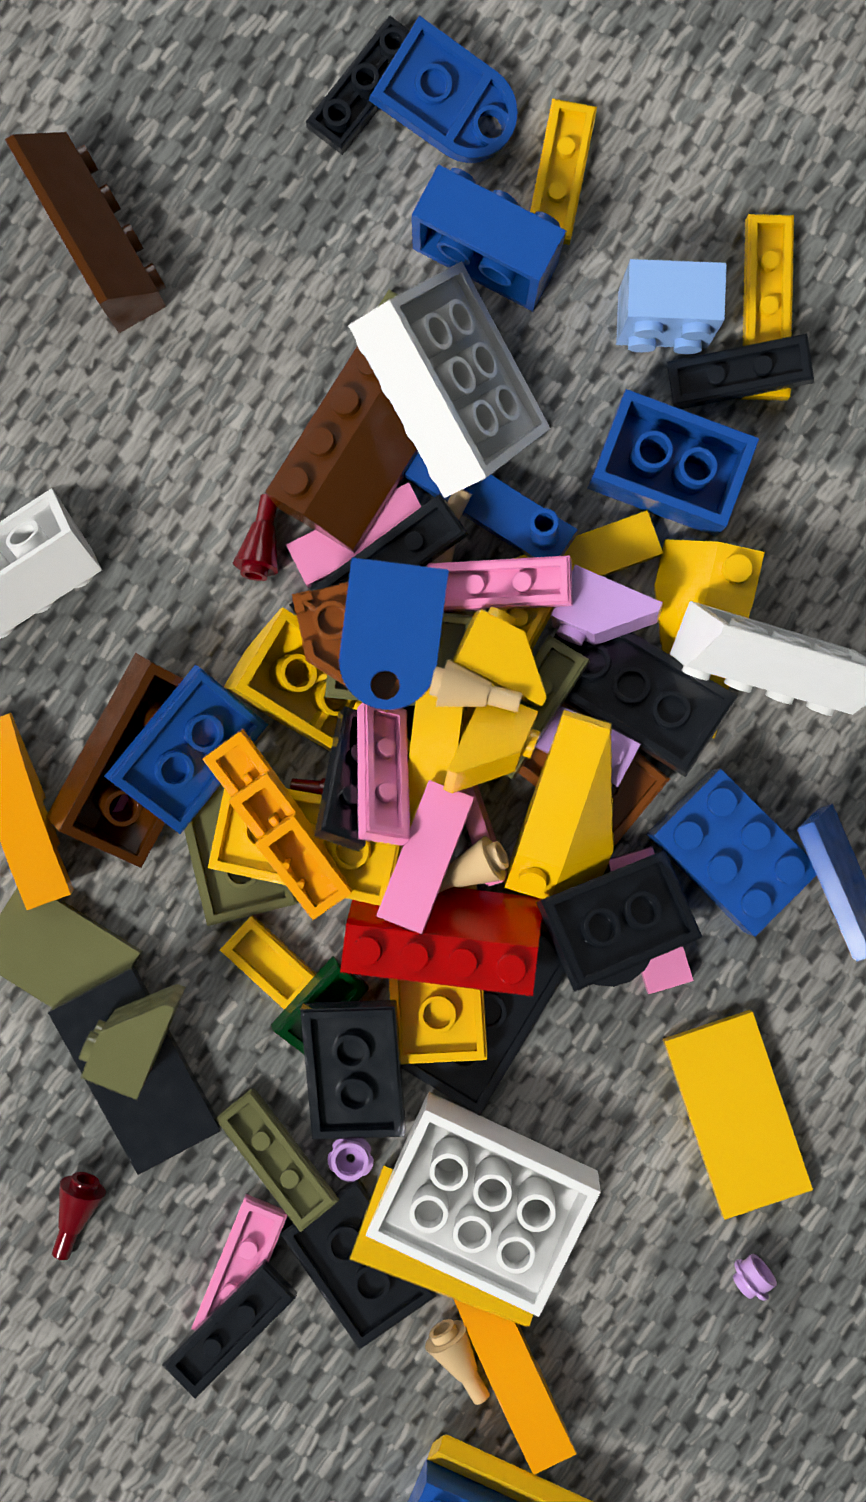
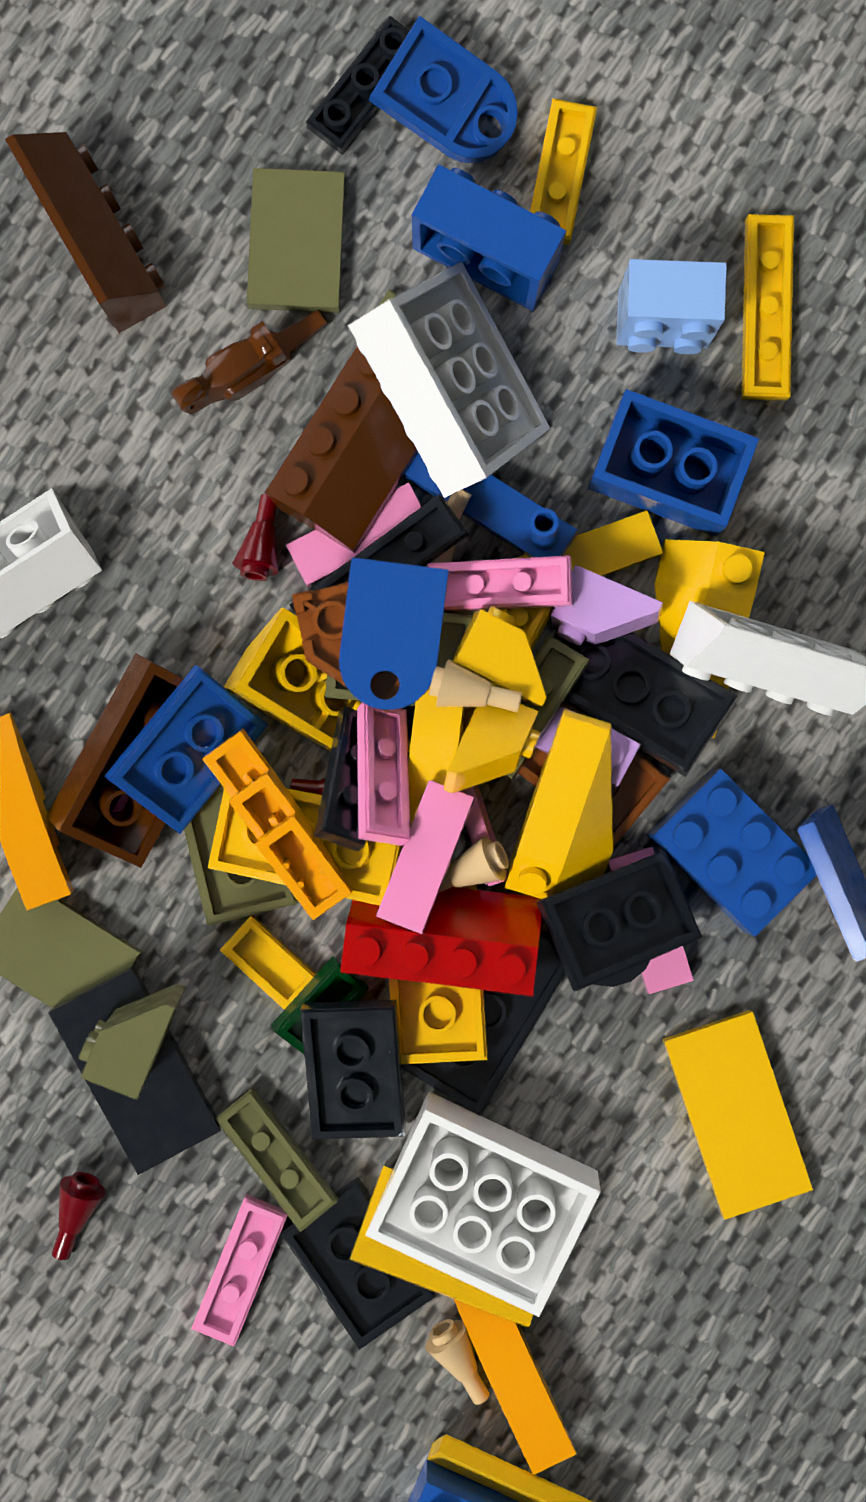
(229, 1328): black tile -> none
(245, 364): none -> reddish brown animal
(296, 240): none -> olive tile
(348, 1170): lavender plate -> none
(741, 372): black tile -> none
(754, 1277): lavender plate -> none

